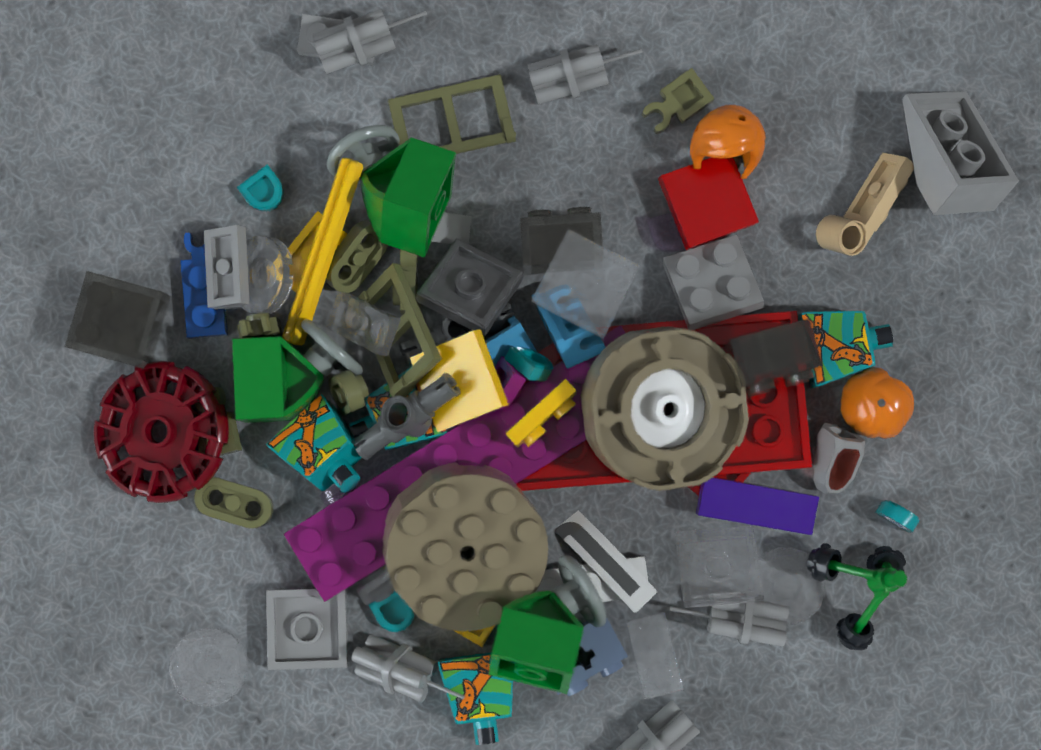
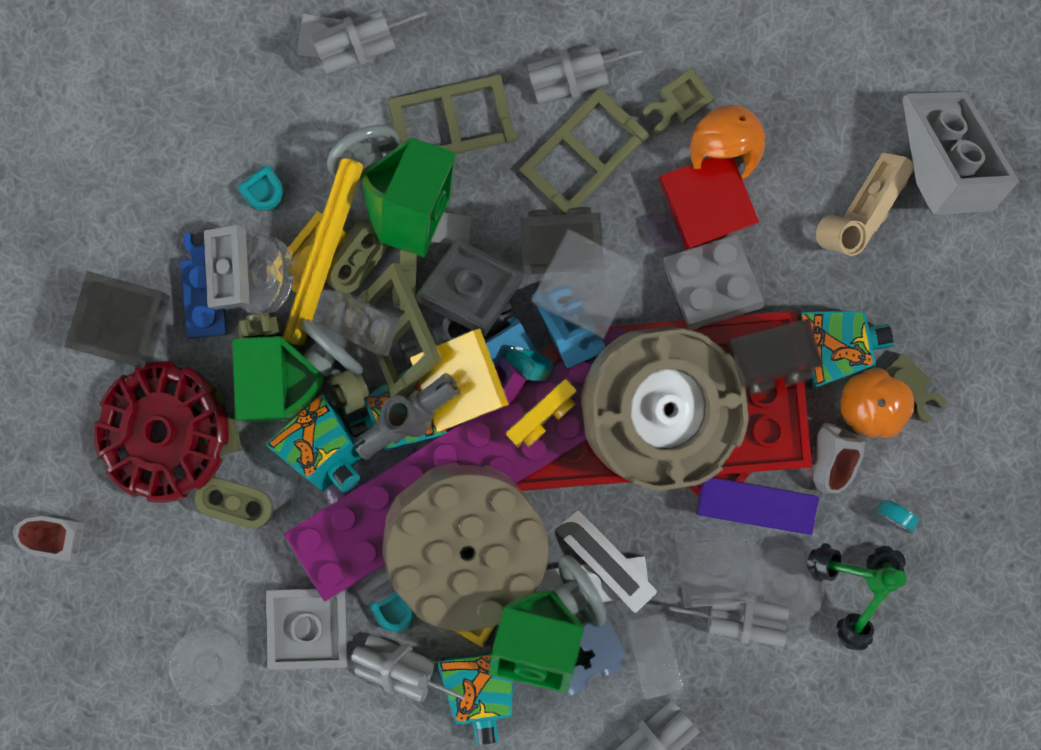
(49, 536): none -> rock
(564, 134): none -> olive window
(906, 371): none -> olive plate

